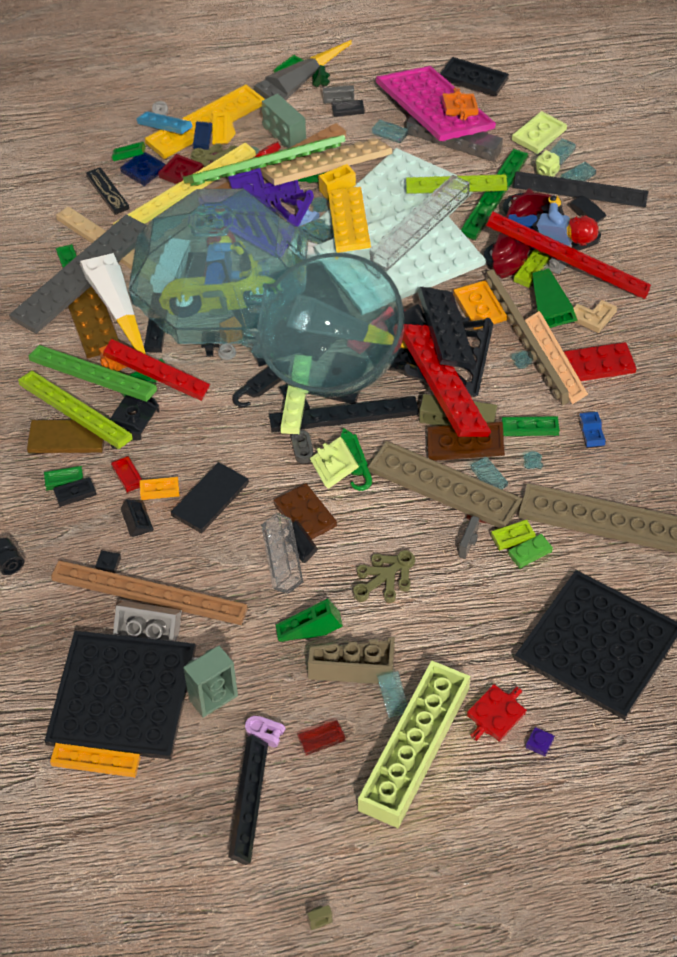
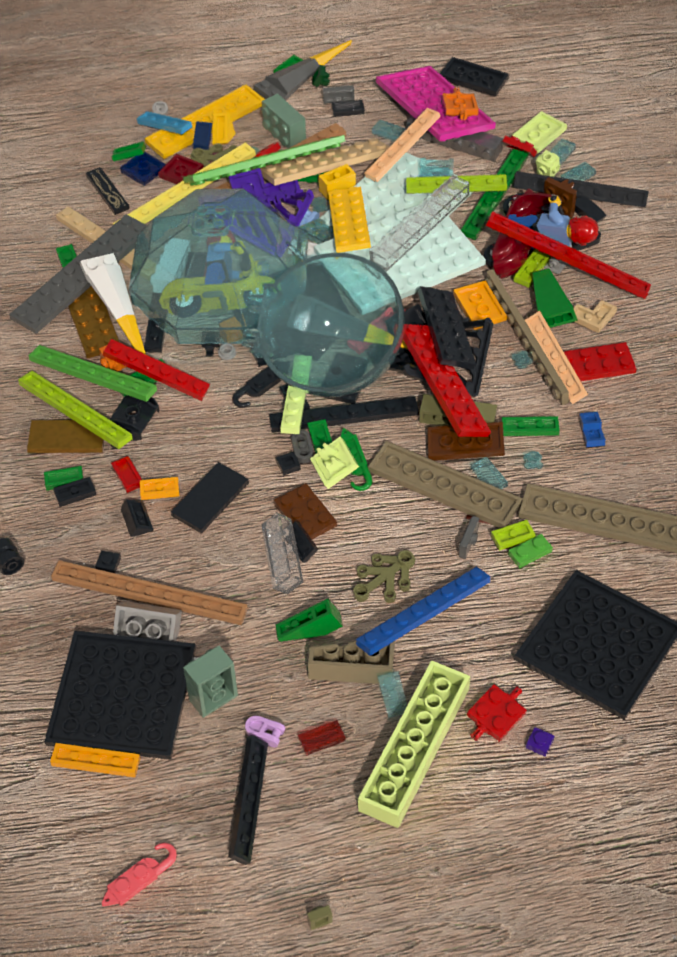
(138, 877): none -> coral plate
(288, 463): none -> black plate
(319, 434): none -> green plate
(402, 144): none -> light nougat tile
(422, 611): none -> blue plate
(436, 171): none -> clear light blue plate
(514, 143): none -> red plate
(565, 193): none -> reddish brown plate

